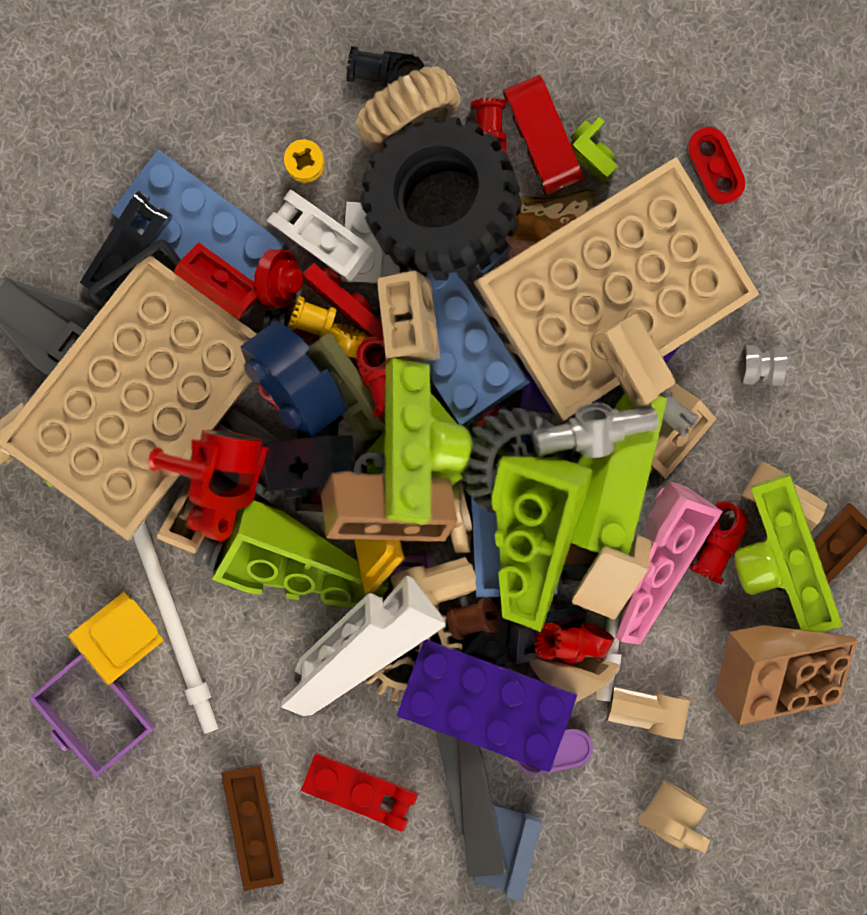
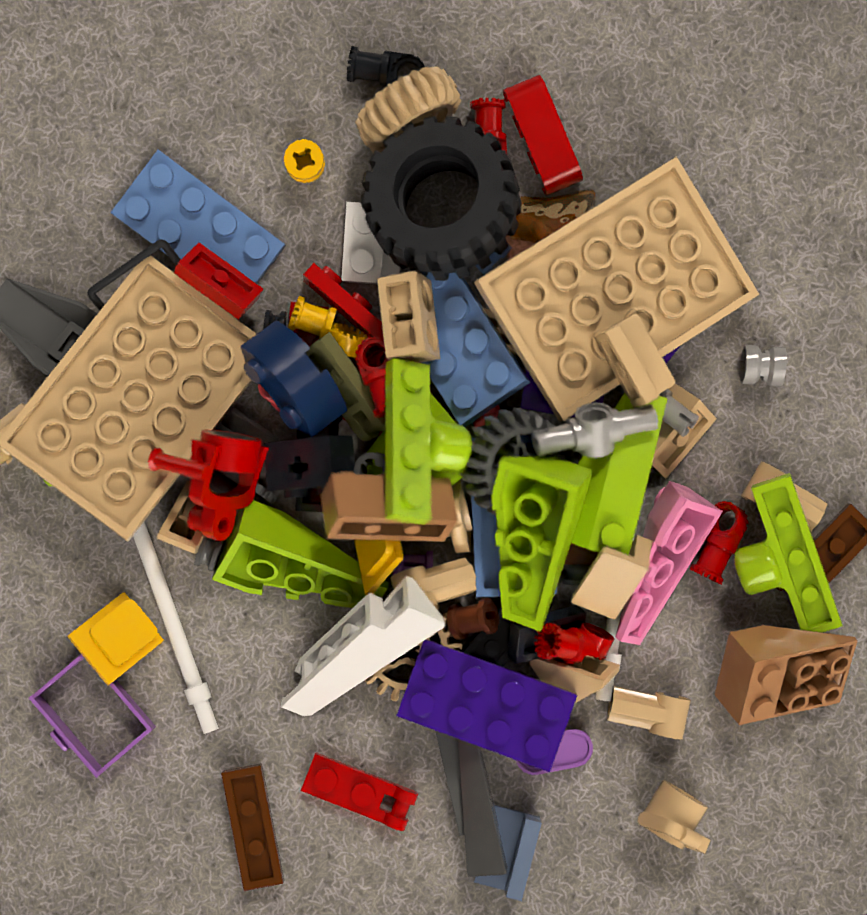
(126, 242): black plate -> none
(277, 278): red plate -> none
(321, 236): white plate -> none
(594, 157): lime bracket -> none
(718, 165): red plate -> none

